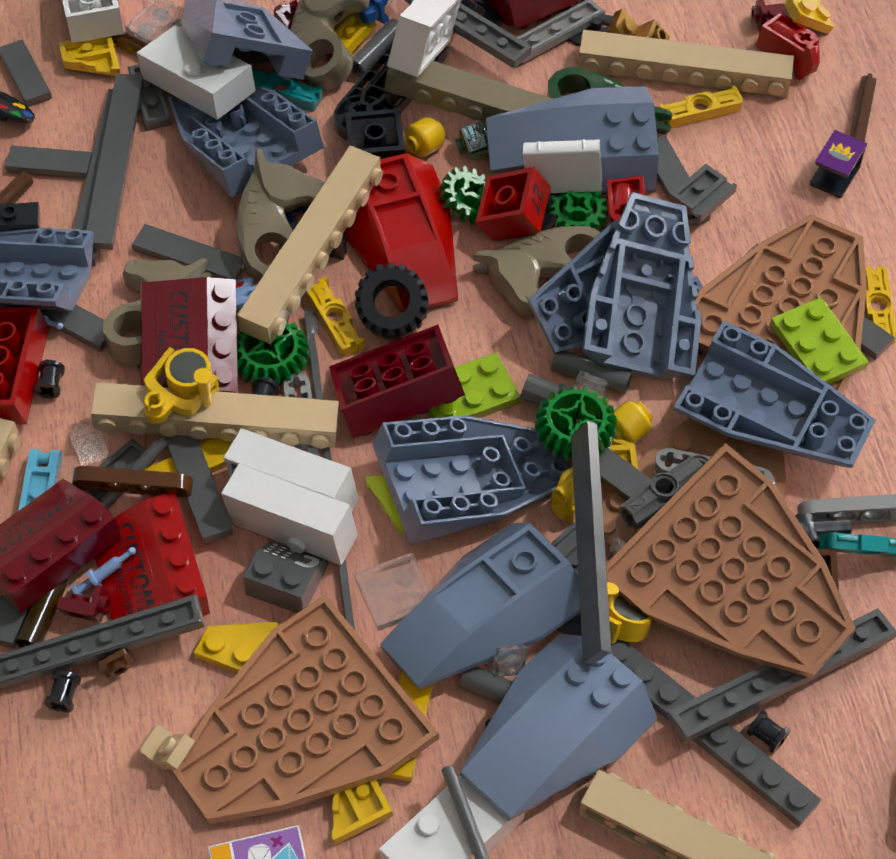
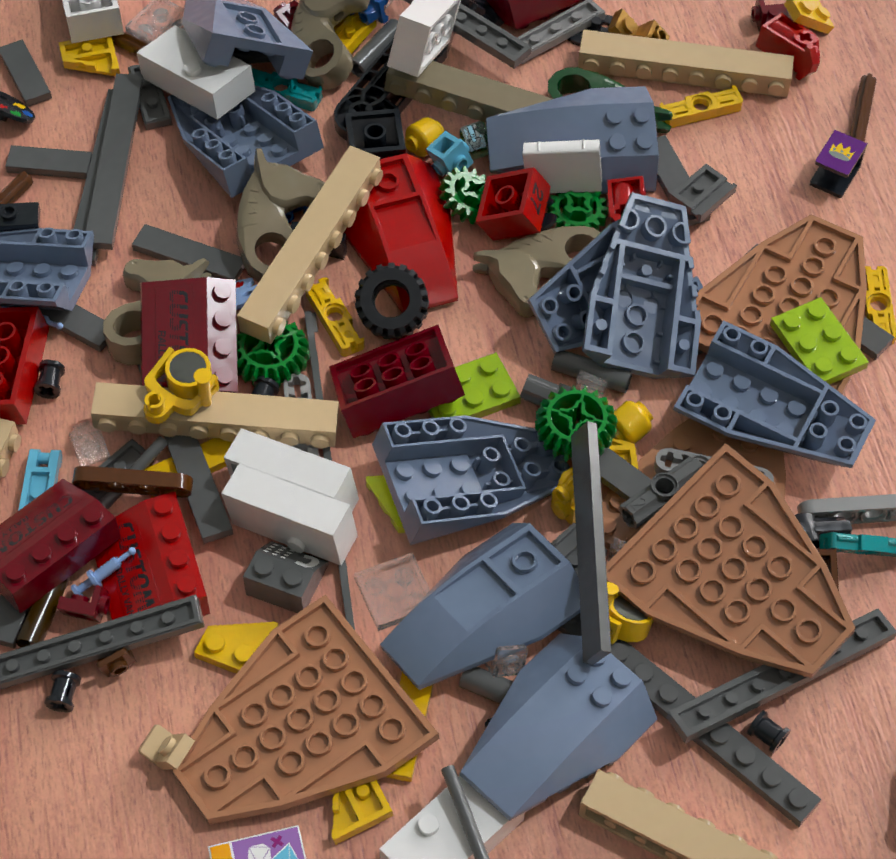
(449, 153): none -> medium azure brick

